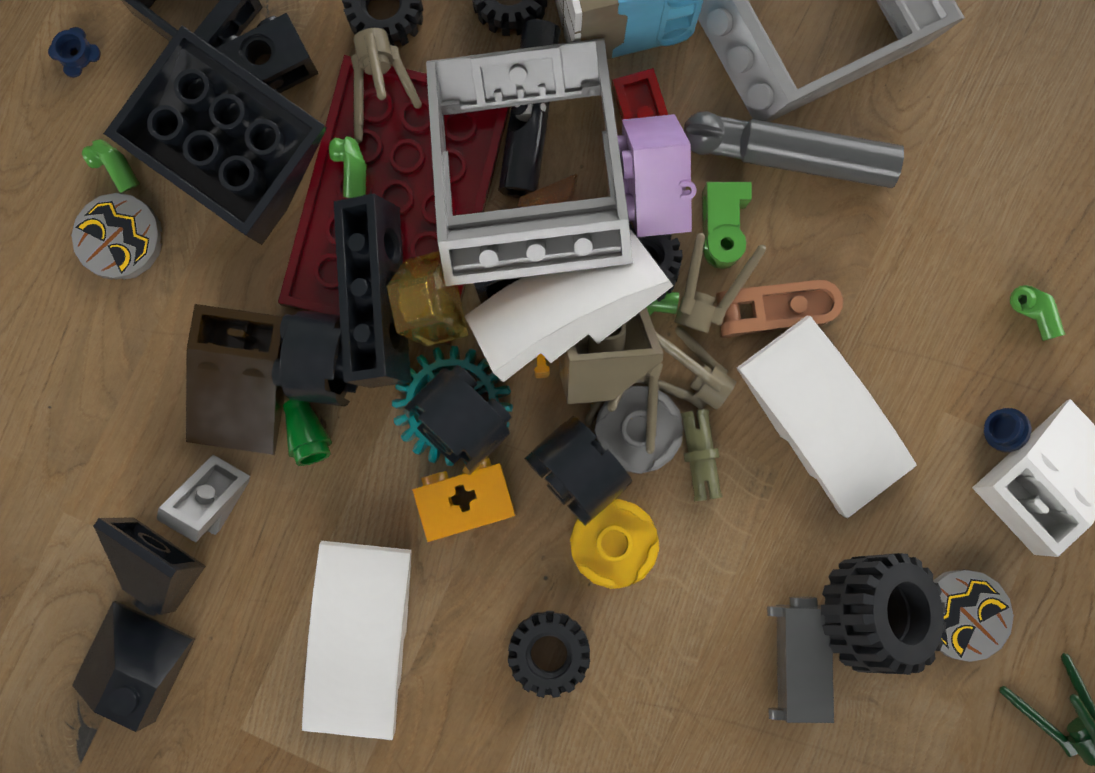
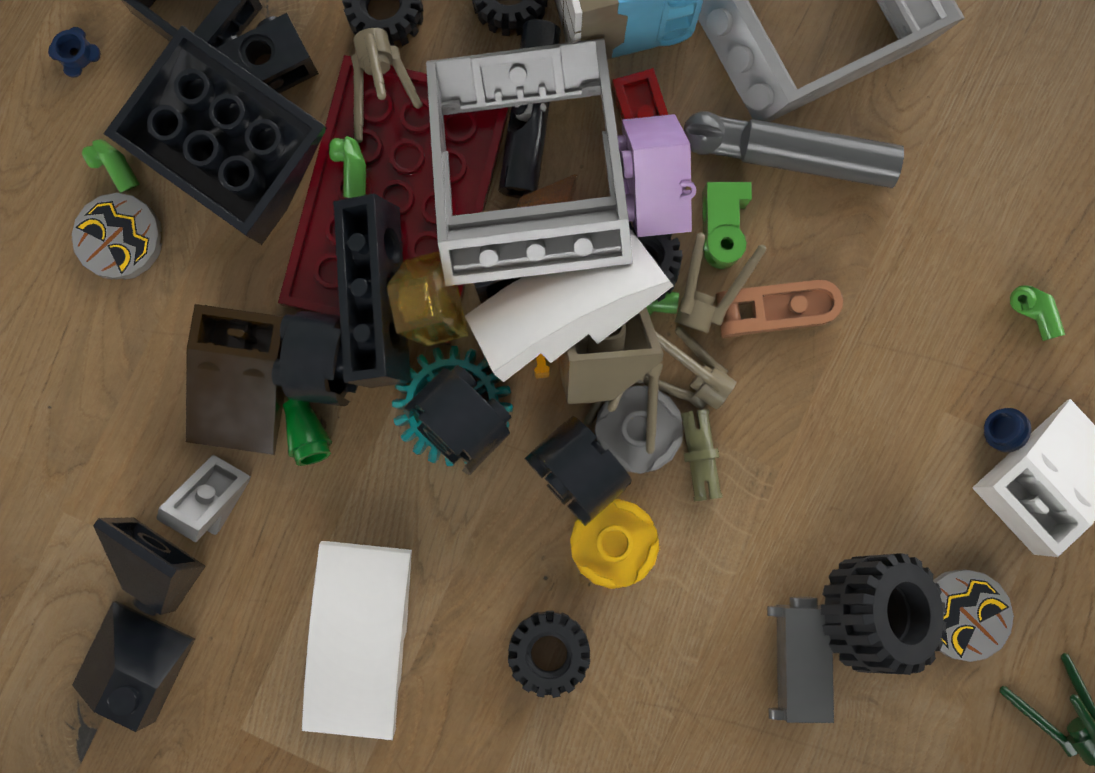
(443, 518): light orange brick -> none
(827, 416): white slope -> none

